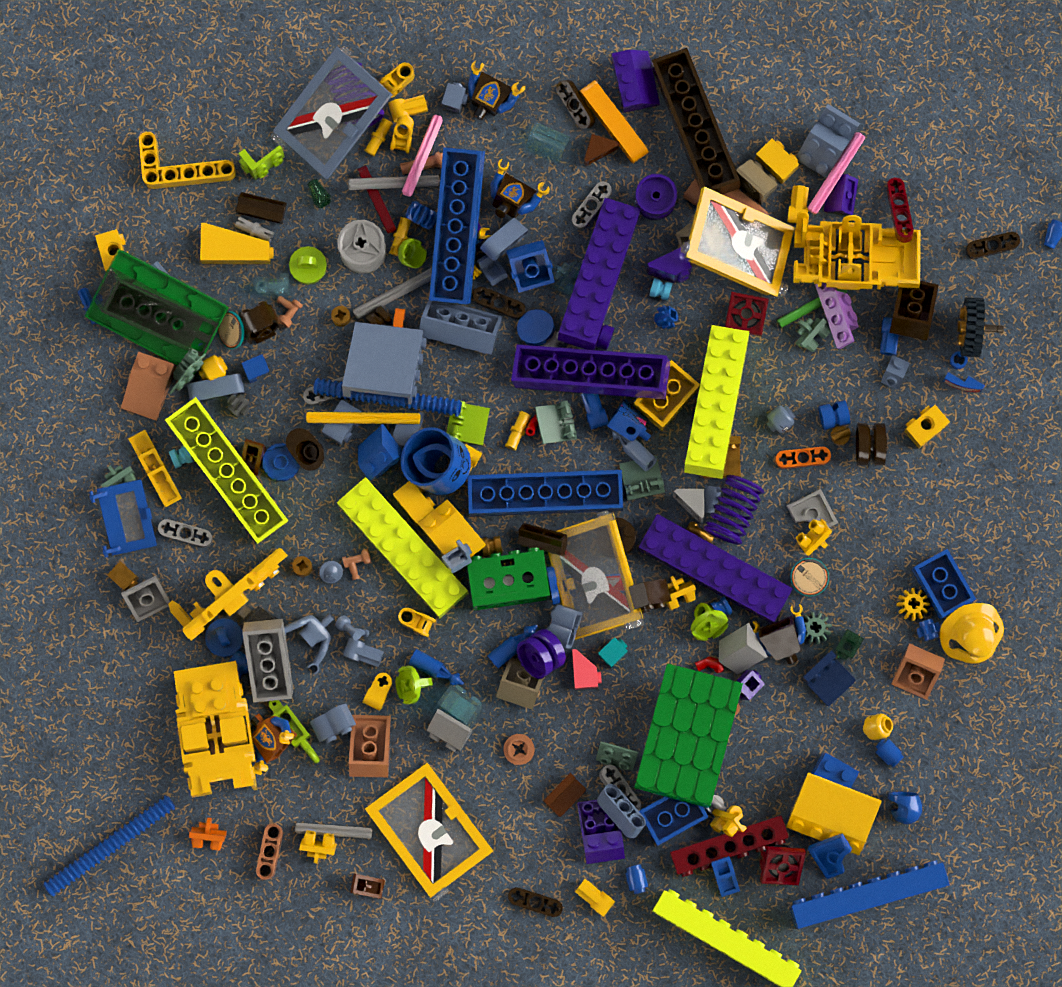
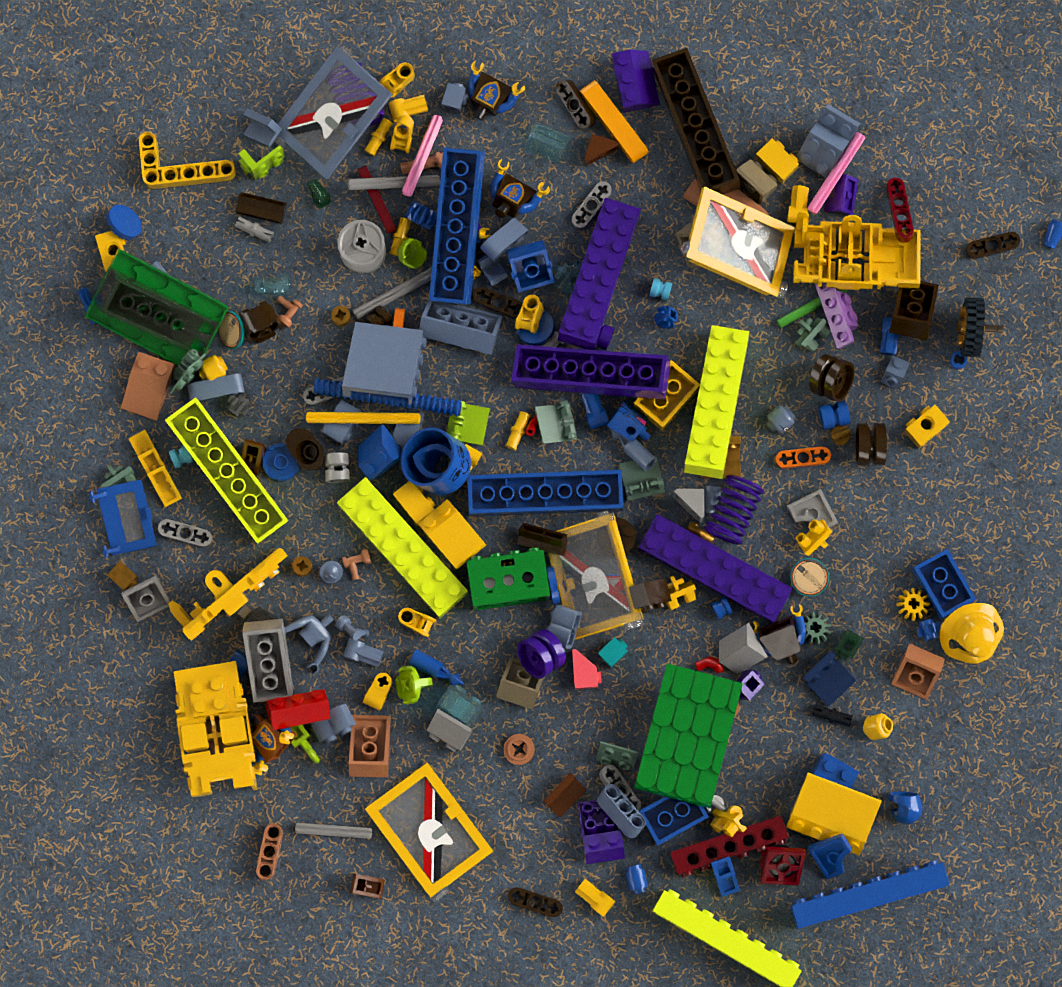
(109, 846): blue piece -> none
(124, 222): none -> blue tile
(207, 831): orange hips -> none
(224, 637): blue tile -> none
(231, 247): yellow slope -> none
(255, 367): blue panel -> none
(261, 128): none -> sand blue panel
(298, 709): none -> red slope
(308, 265): lime tile -> none
(318, 849): yellow hips -> none
(334, 461): none -> light grey wheel
(457, 557): sand blue bracket -> none
(492, 546): pearl gold wheel -> none
(509, 647): blue wheel -> none
(529, 317): none -> yellow piece
(667, 196): dark purple wheel -> none
(670, 267): dark purple slope -> none
(708, 624): lime tile -> none
(747, 314): dark red piece -> none
(832, 377): none -> dark brown wheel
(832, 715): none -> black pin
(889, 752): blue brick -> none
(969, 385): blue slope -> none

